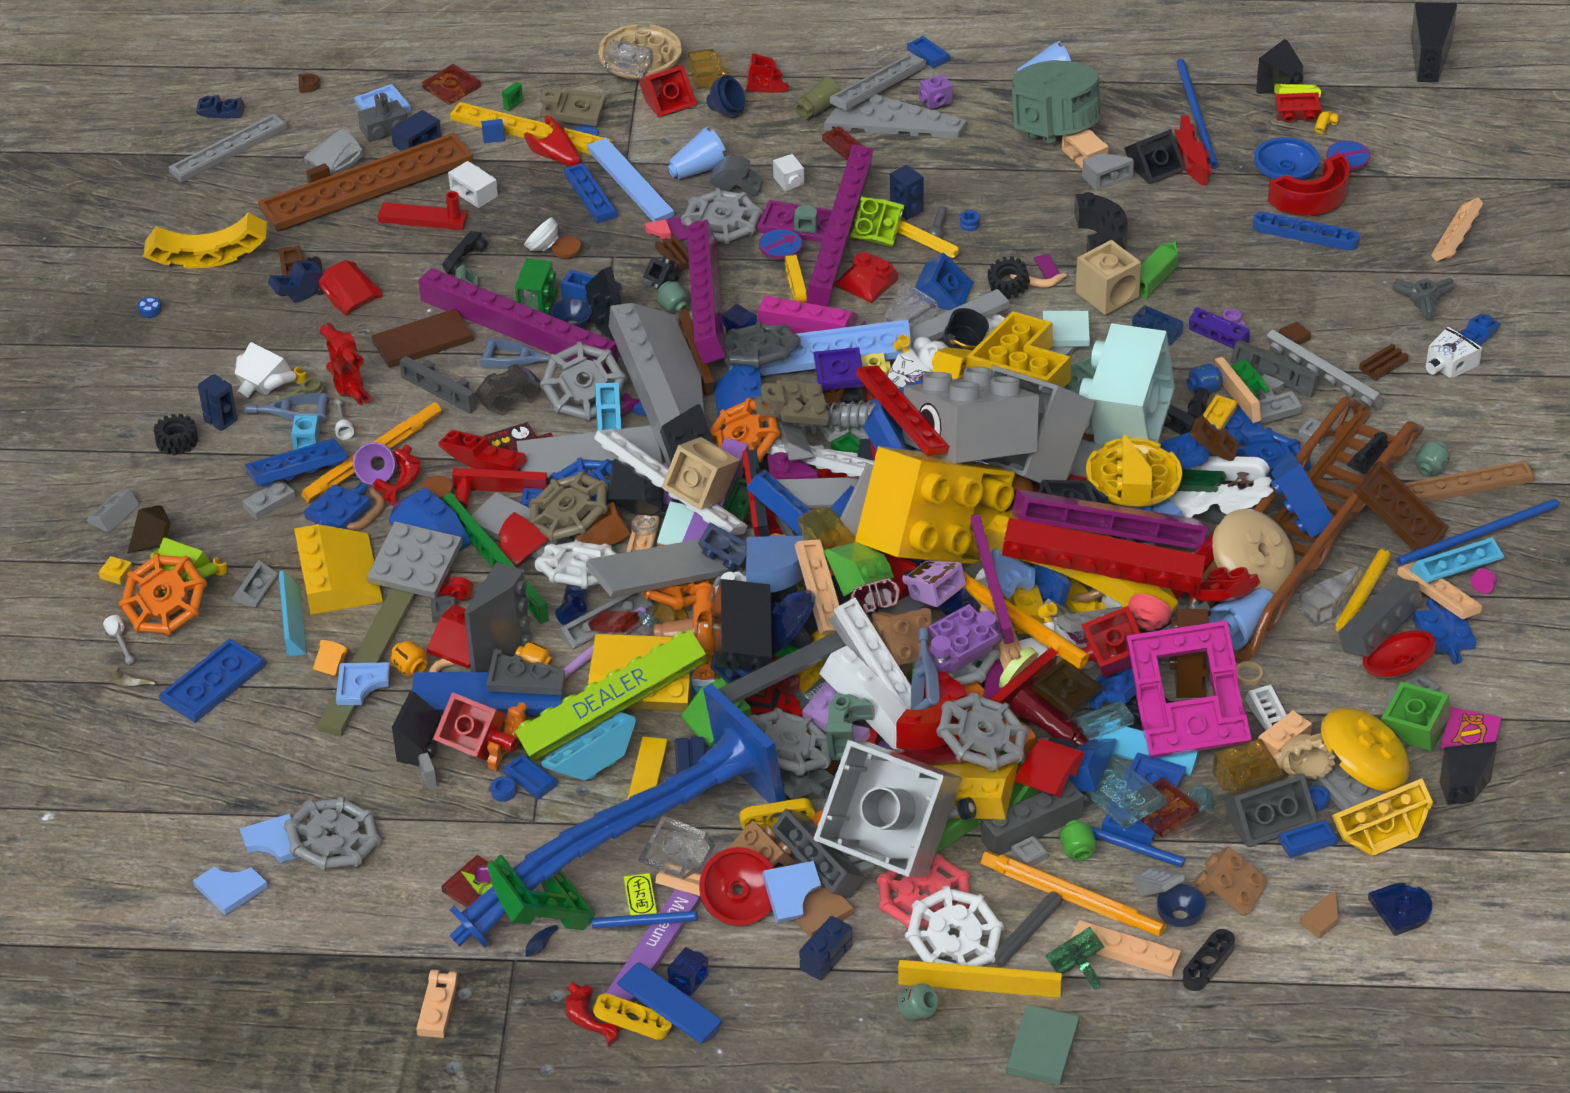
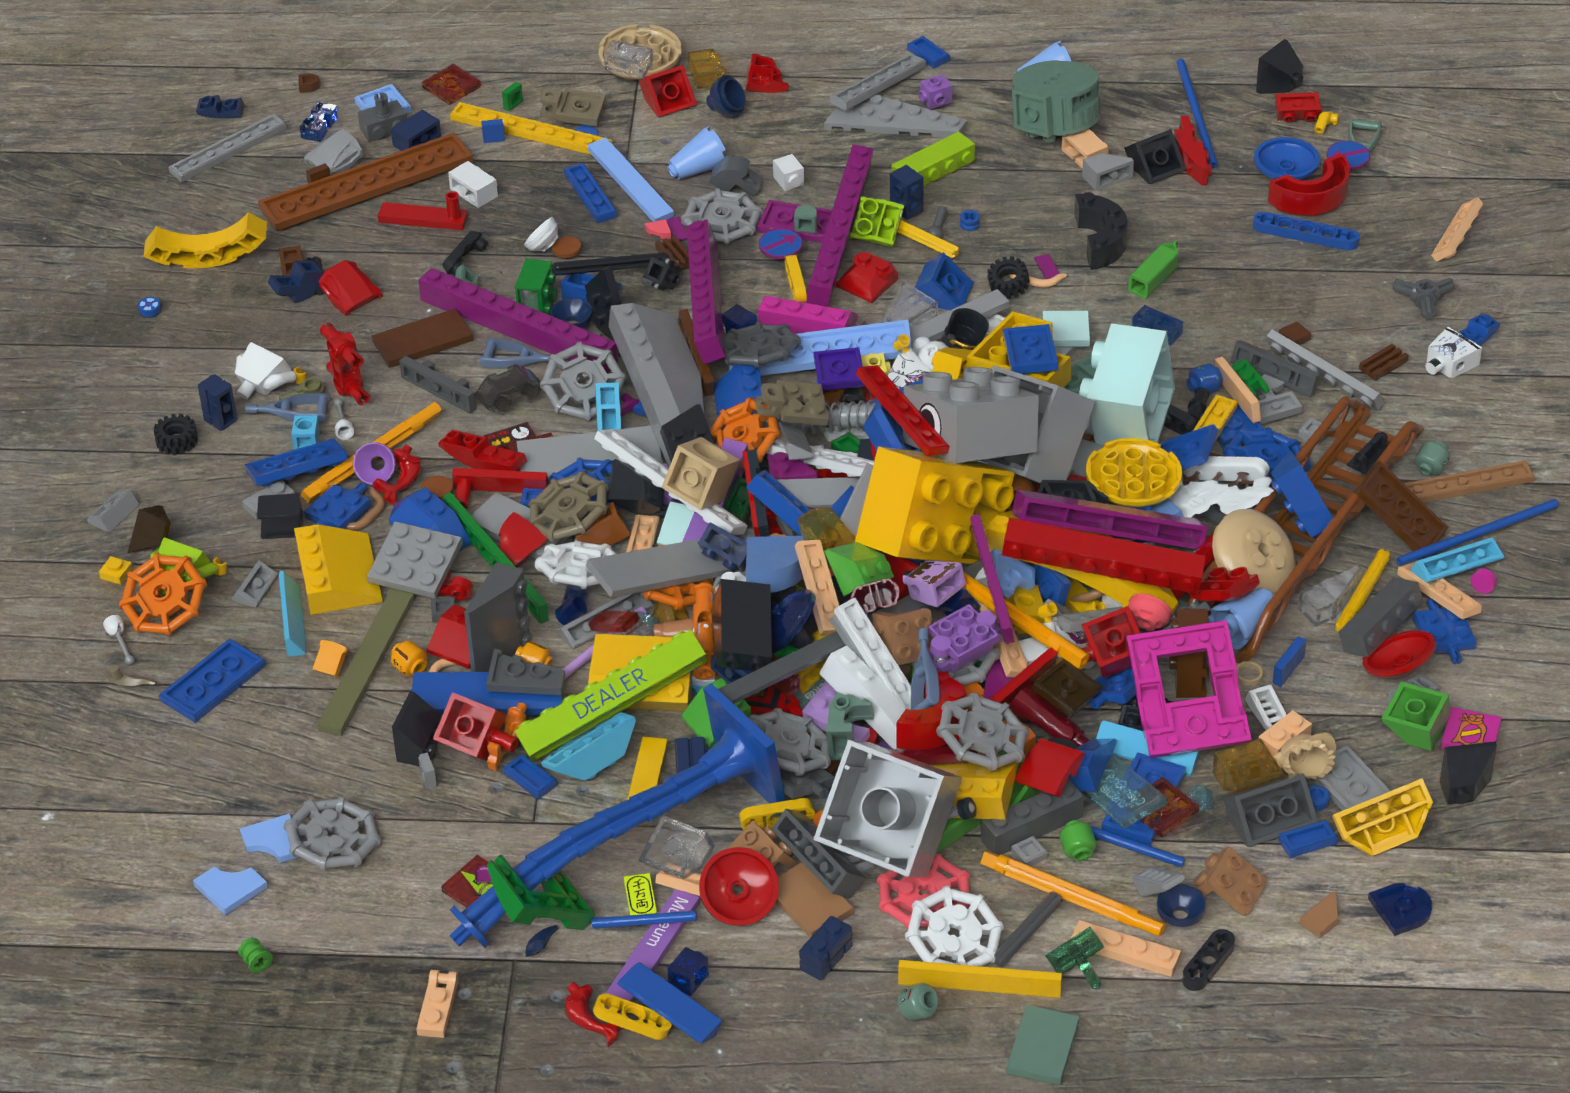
(255, 955): none -> bright green bush
(280, 515): none -> black piece
(319, 120): none -> clear blue piece
(360, 679): light blue tile -> none
(503, 789): blue tile -> none
(554, 146): red animal -> none
(598, 264): none -> black axle
(644, 525): clear tile -> none
(673, 297): sand green head -> none
(789, 887): light blue tile -> none
(817, 98): olive plant -> none
(840, 141): clear red tile -> none
(940, 157): none -> lime brick
(1016, 666): yellowish green tile -> none
(1030, 349): none -> blue plate
(1107, 723): clear light blue tile -> none
(1108, 277): tan brick -> none
(1135, 473): yellow slope -> none
(1201, 480): dark green tile -> none
(1217, 328): dark purple piece -> none
(1218, 442): reddish brown slope -> none
(1234, 316): medium lavender plate -> none
(1289, 661): none -> blue tile
(1296, 88): neon yellow tile -> none
(1366, 748): yellow brick -> none
(1368, 125): none -> sand green piece
(1432, 38): black slope -> none

